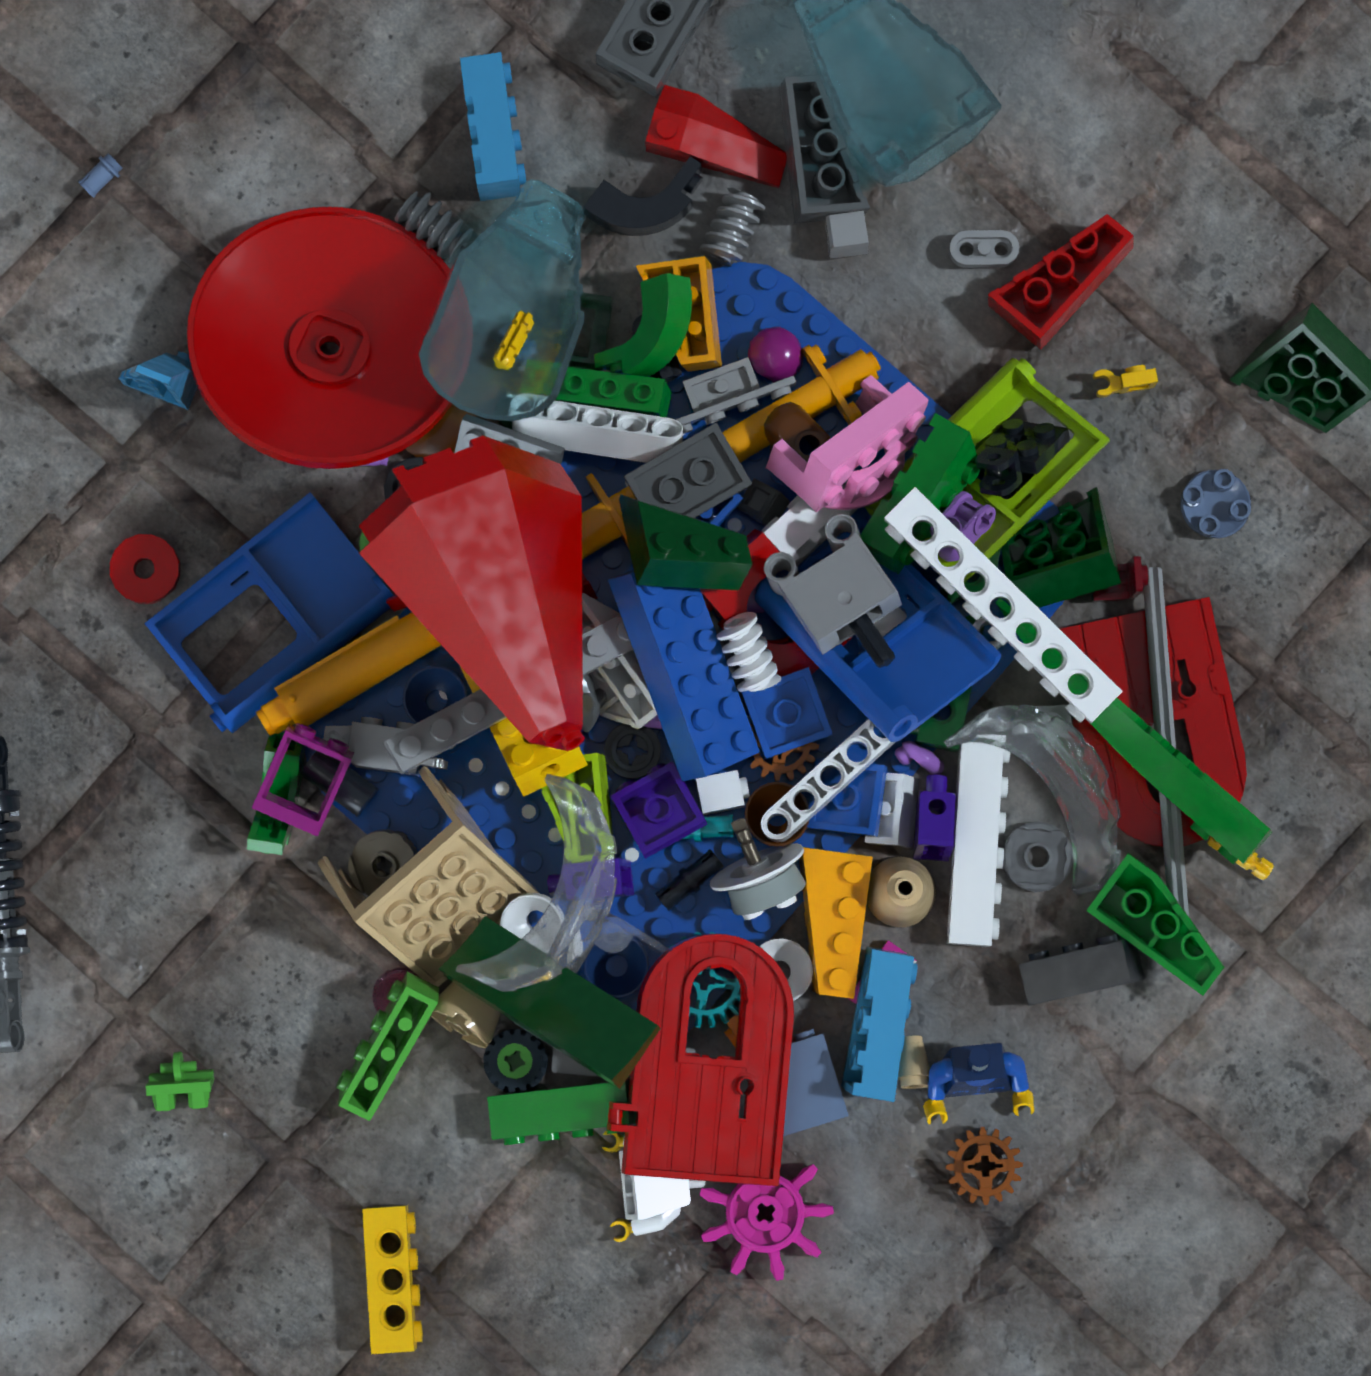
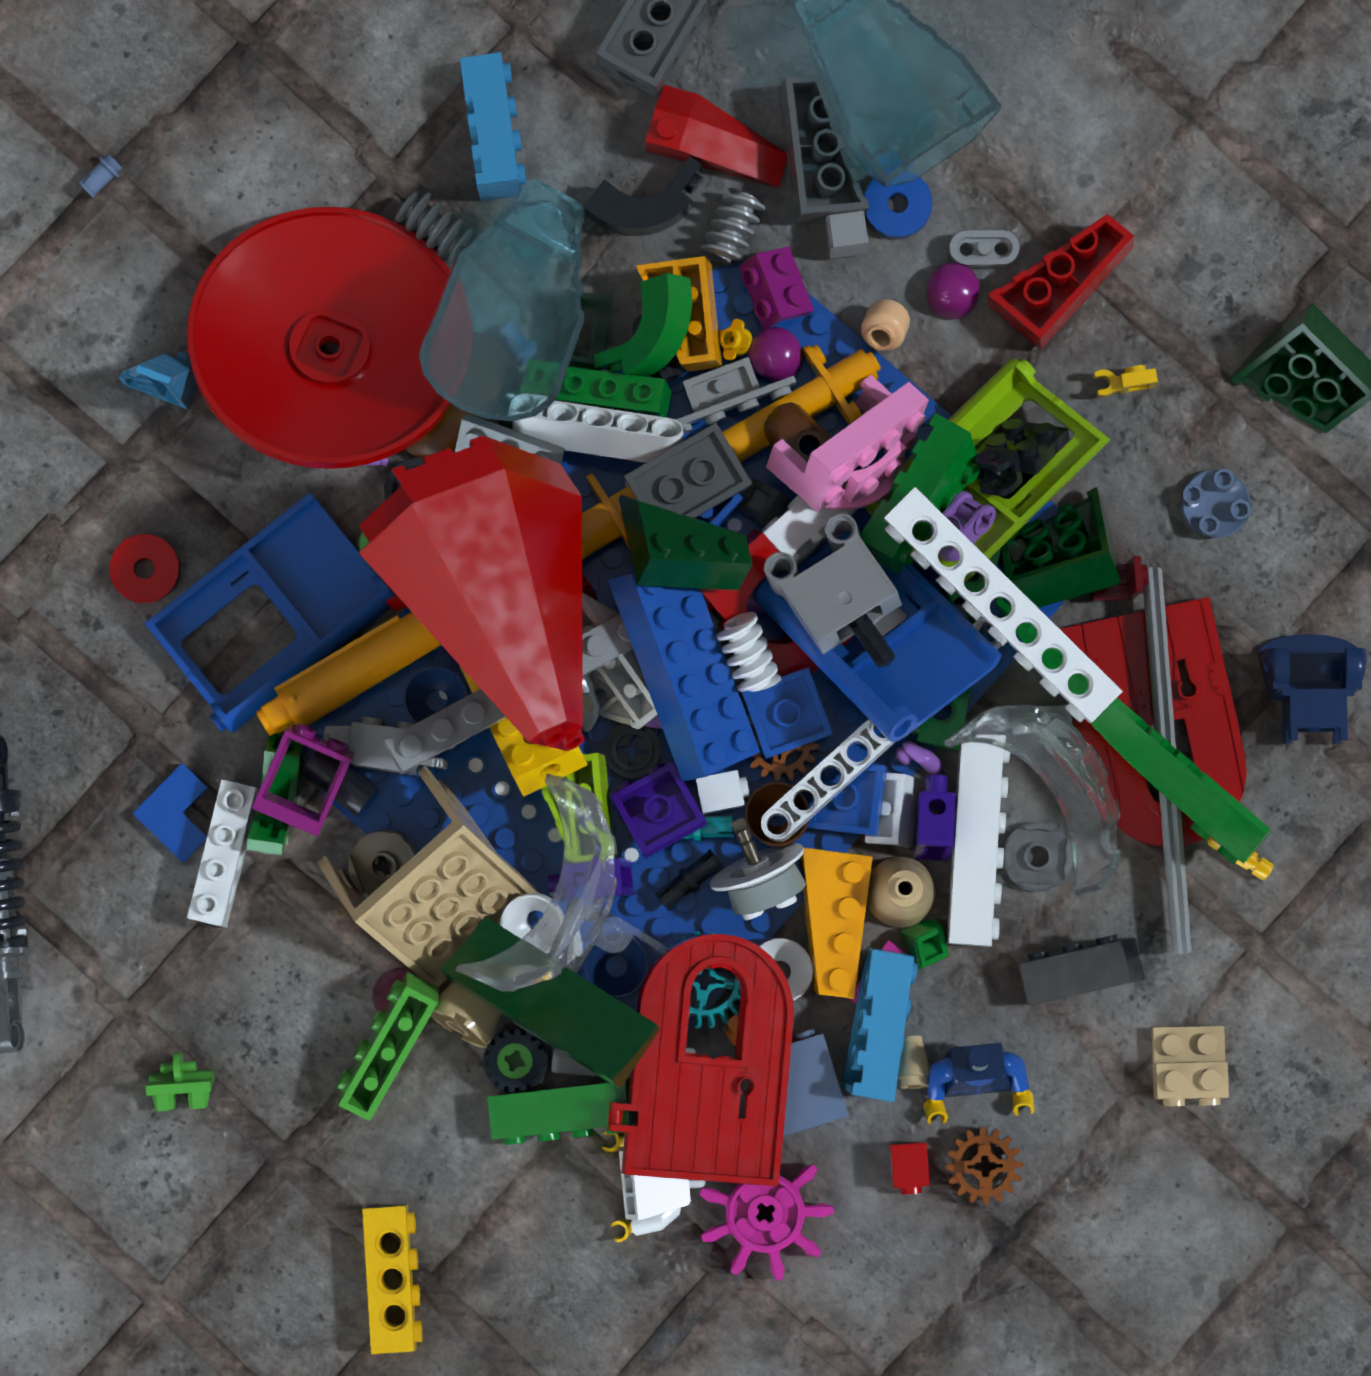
(165, 812): none -> blue tile
(223, 854): none -> white brick
(513, 340): yellow axle -> none
(735, 340): none -> yellow plate
(775, 287): none -> magenta bracket
(885, 325): none -> light nougat head
(900, 224): none -> blue tile
(909, 1167): none -> red brick
(925, 942): none -> green slope
(953, 291): none -> magenta hair
(1151, 919): green wedge -> none
(1189, 1065): none -> tan plate
(1313, 682): none -> dark blue piece

